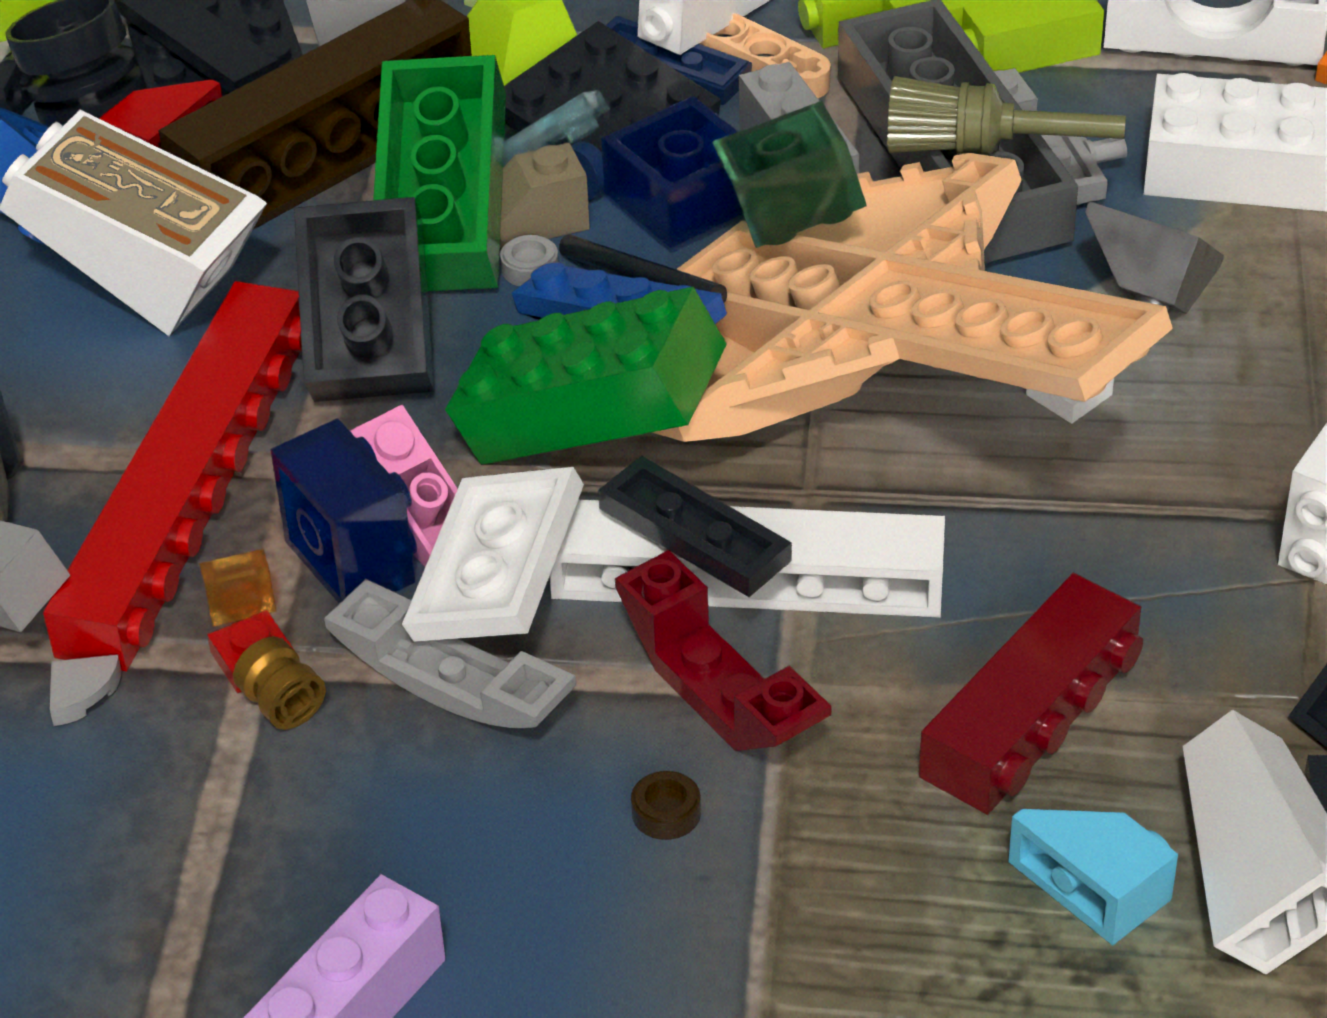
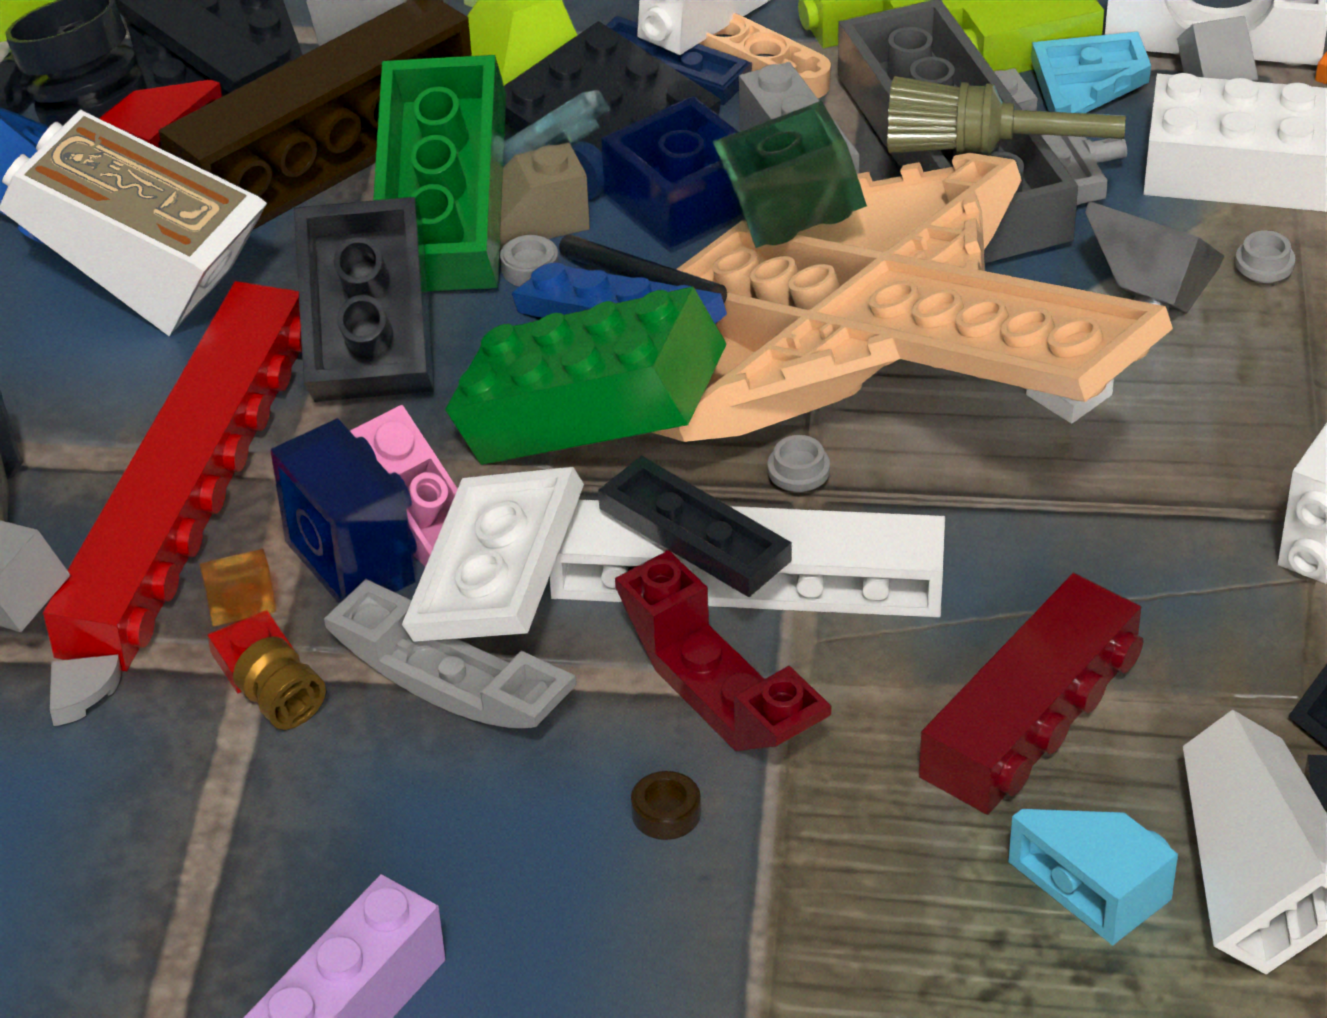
(798, 464): none -> light grey plate
(1089, 70): none -> medium azure wing
(1218, 50): none -> light grey brick
(1265, 257): none -> light grey plate

